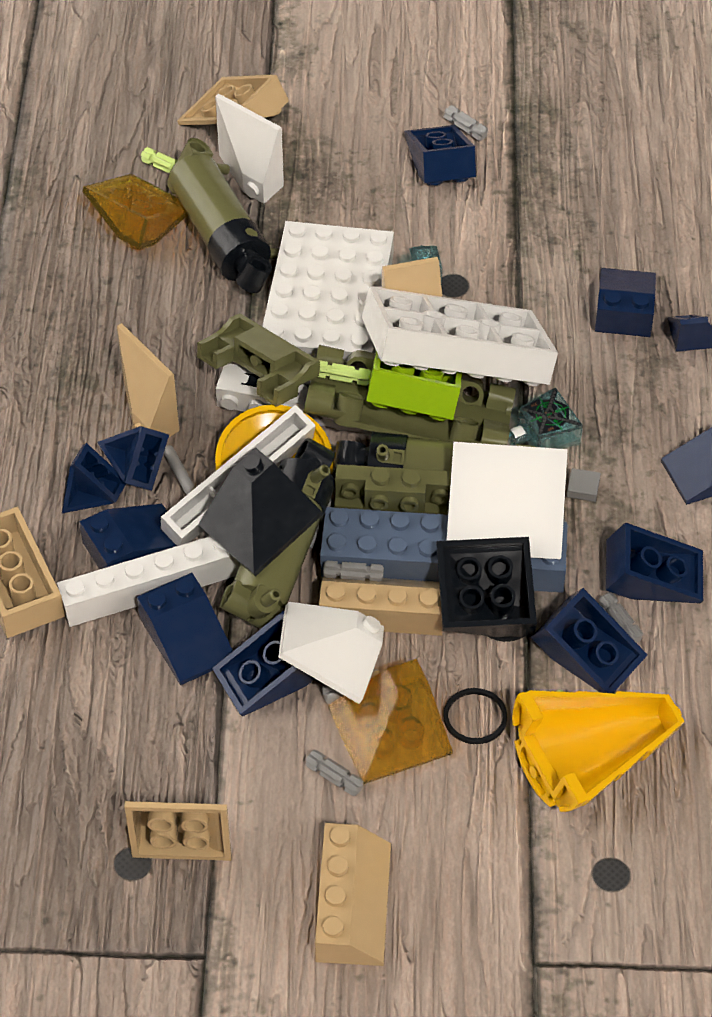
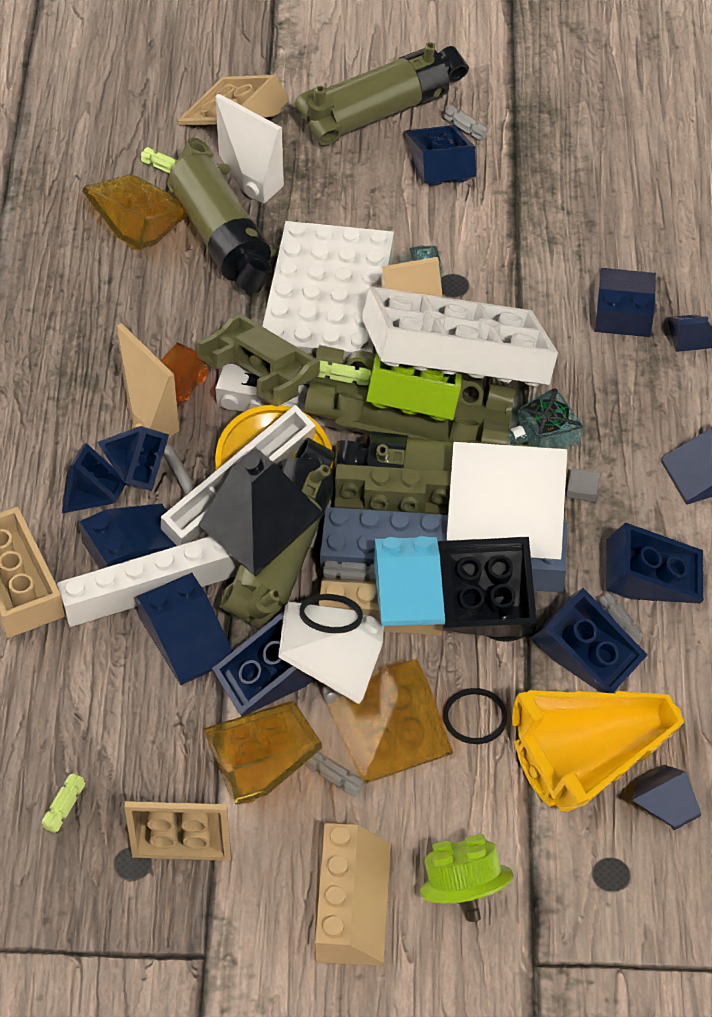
(63, 803): none -> yellowish green axle
(187, 370): none -> clear orange brick
(261, 749): none -> clear yellow slope
(327, 629): none -> black piece
(380, 92): none -> olive piece
(409, 581): none -> medium azure slope
(464, 873): none -> lime piece
(667, 795): none -> dark blue slope

